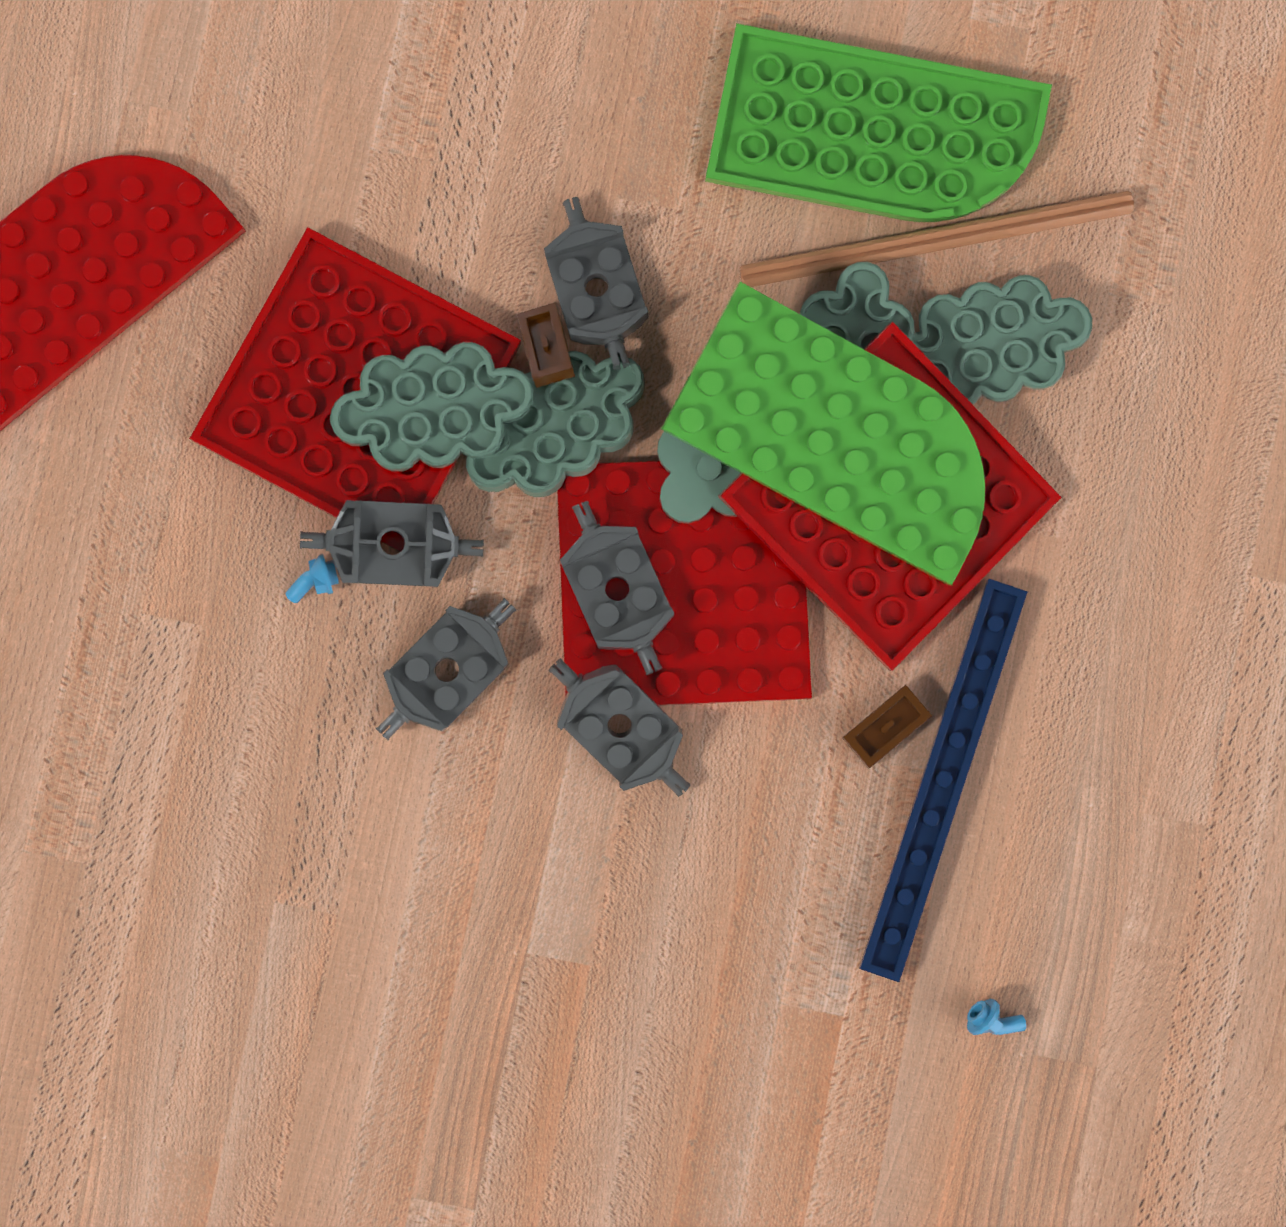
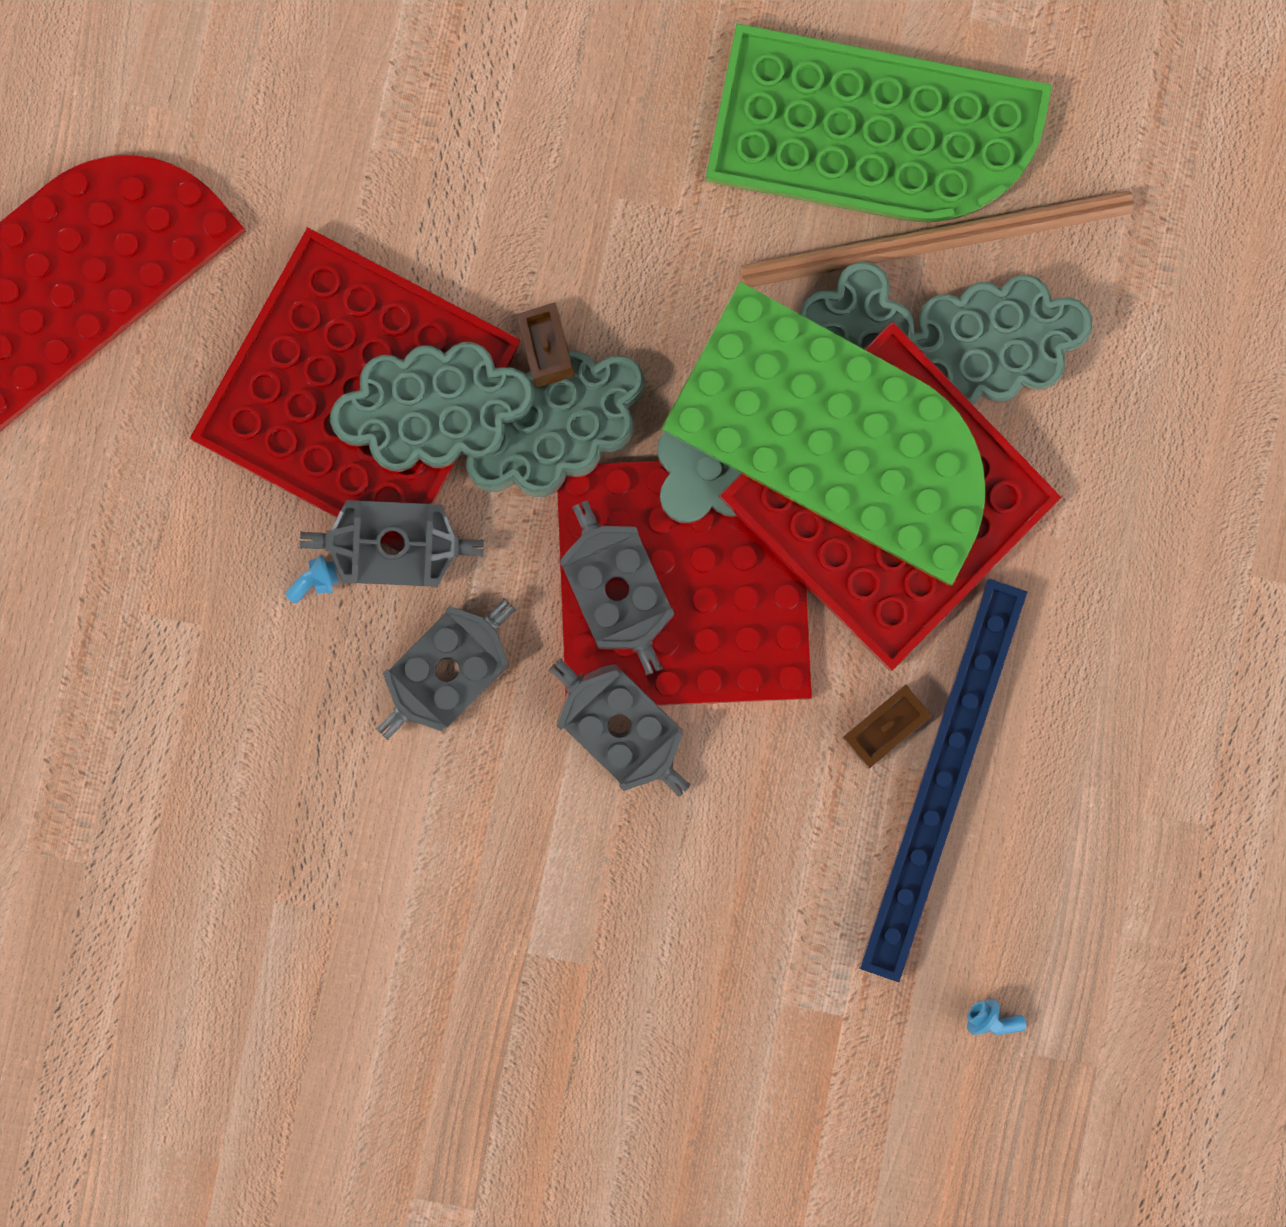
(588, 253): dark grey plate -> none

